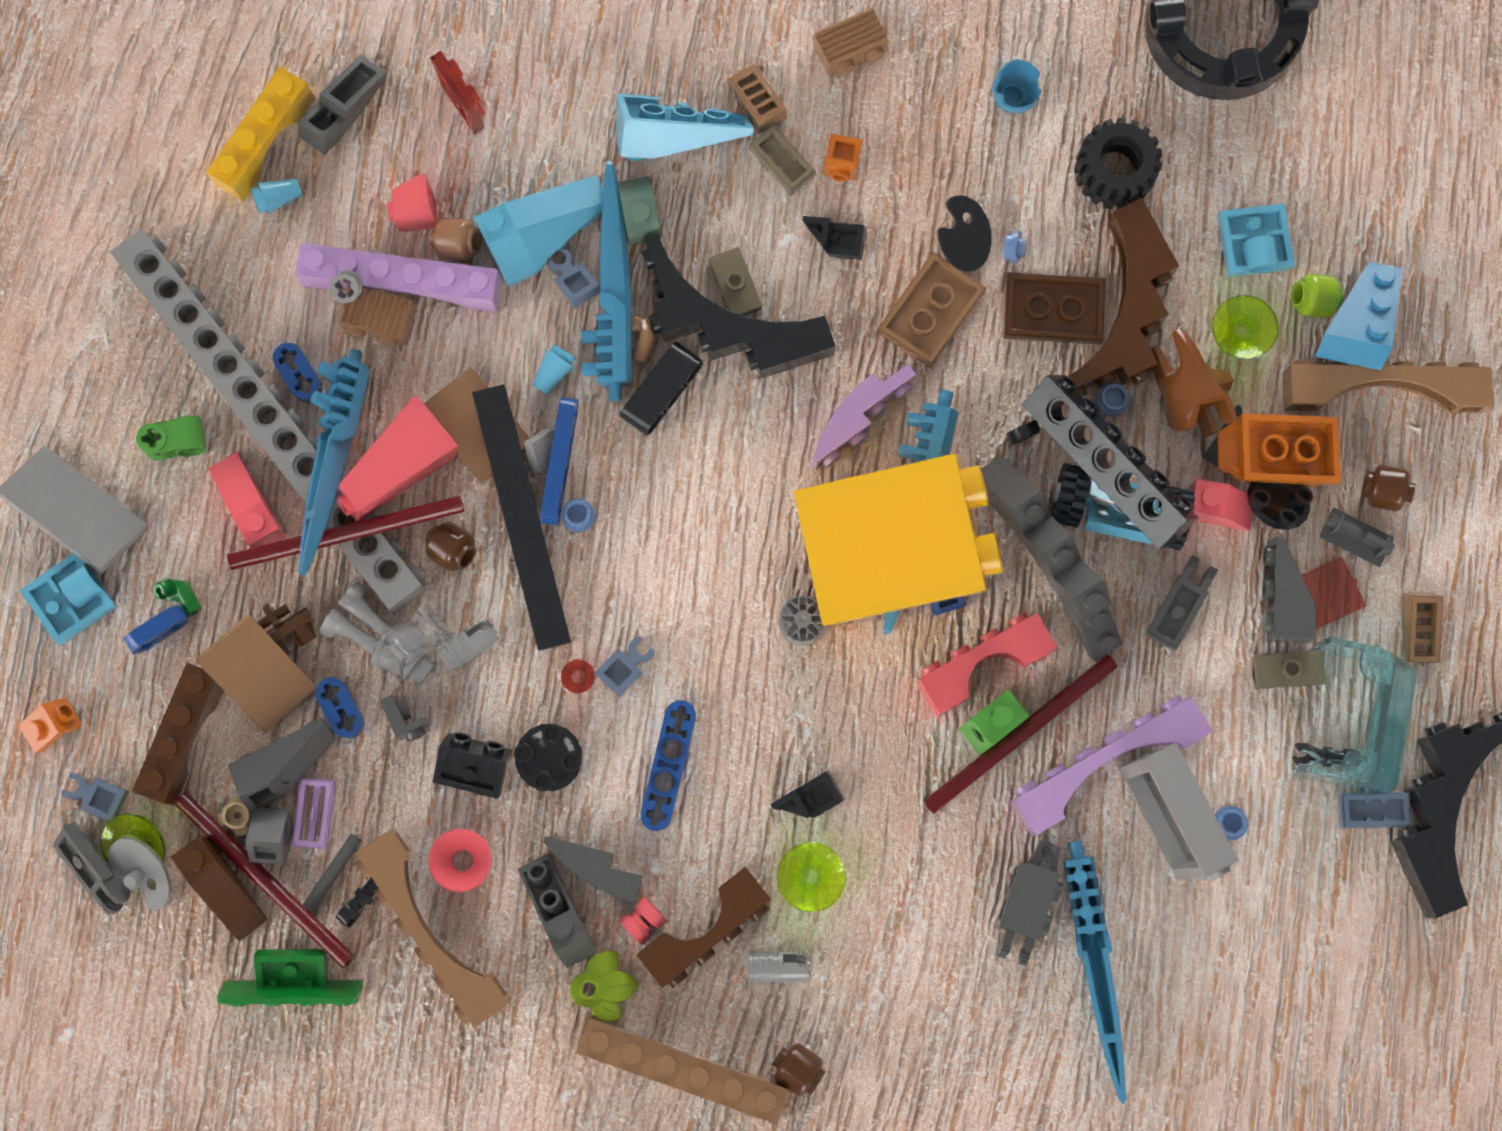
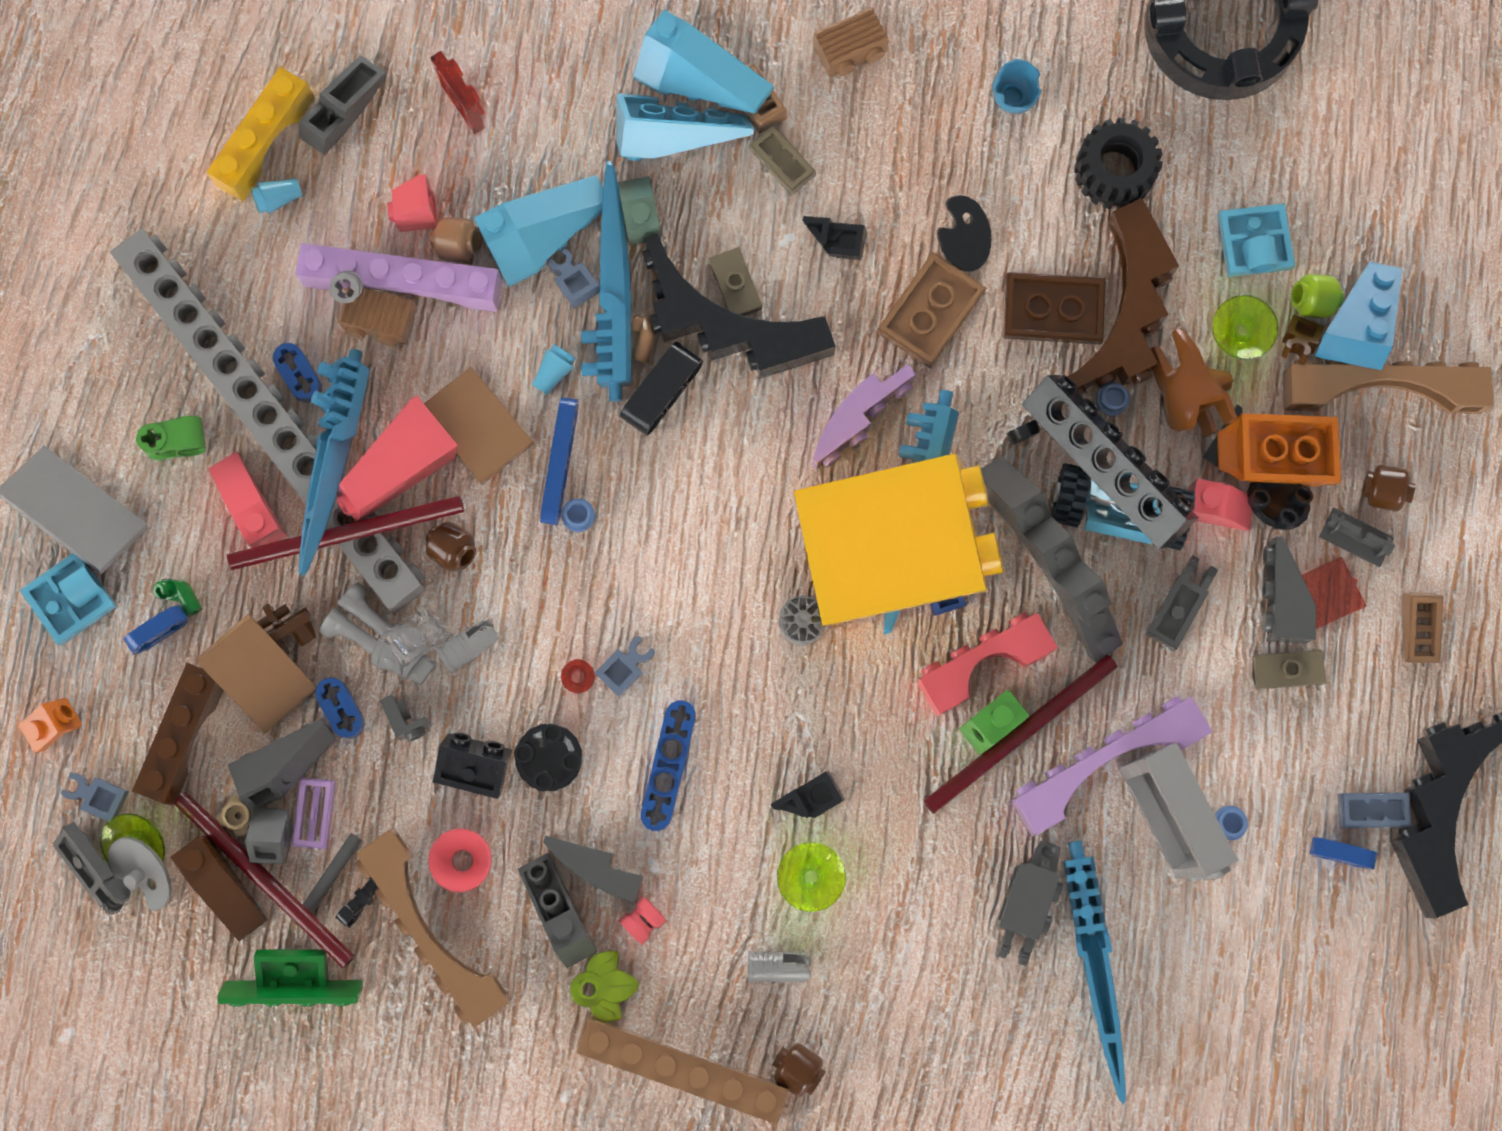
(521, 517): black tile -> none
(539, 450): light grey tile -> none
(669, 956): reddish brown arch -> none
(690, 64): none -> medium azure wedge
(842, 158): orange bracket -> none
(1014, 247): medium blue plate -> none
(1301, 338): none -> reddish brown plate
(1325, 756): black piece -> none
(1343, 853): none -> blue beam
(1380, 764): clear light blue windscreen -> none

